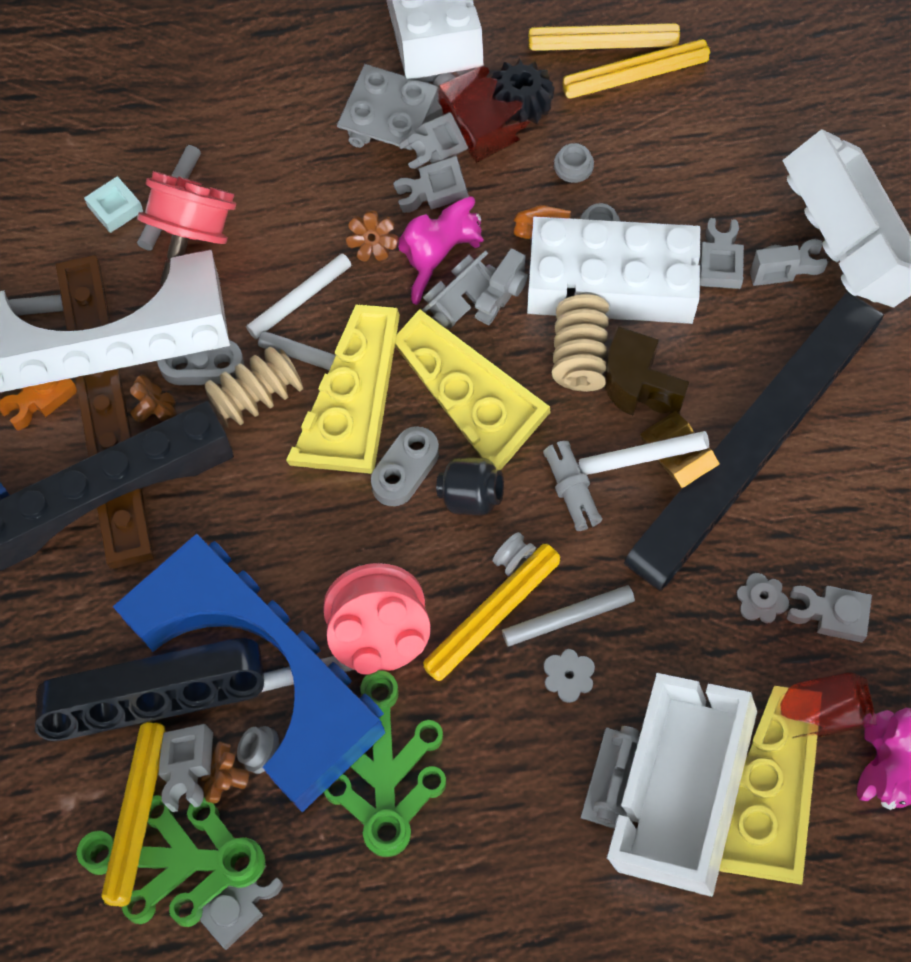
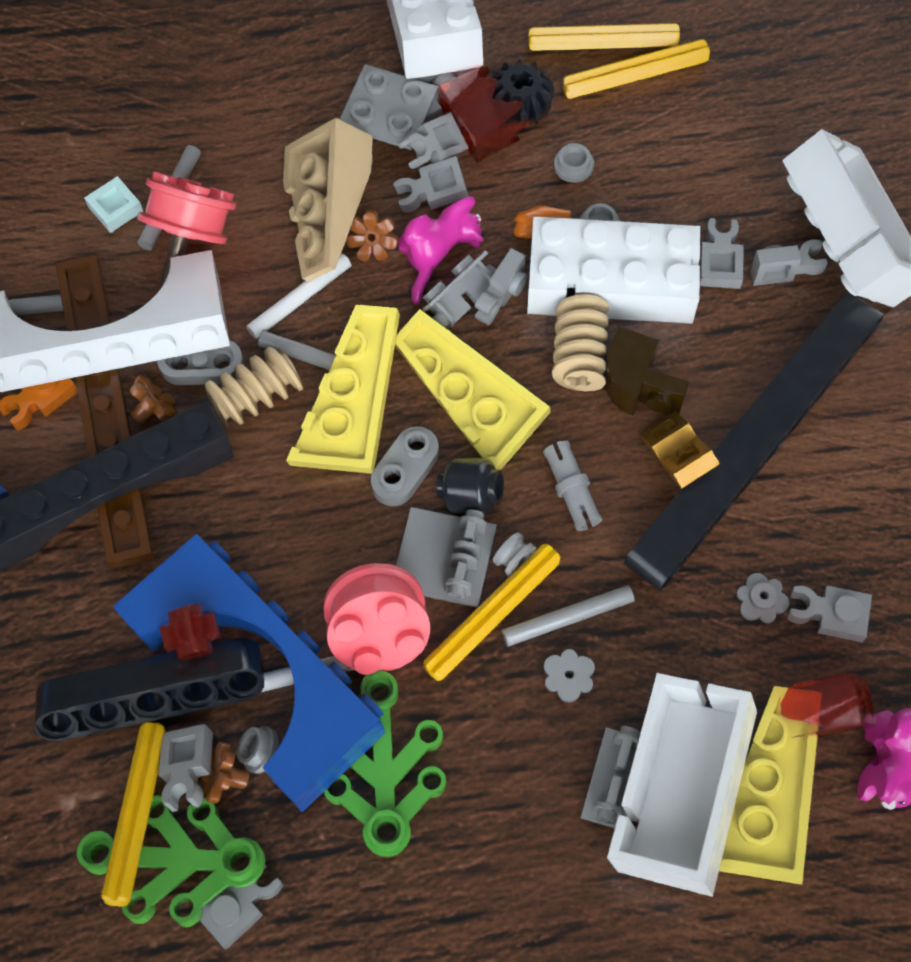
(190, 632): none -> clear red gear
(326, 181): none -> tan wedge
(447, 554): none -> light grey hinge
(644, 453): white bar -> none

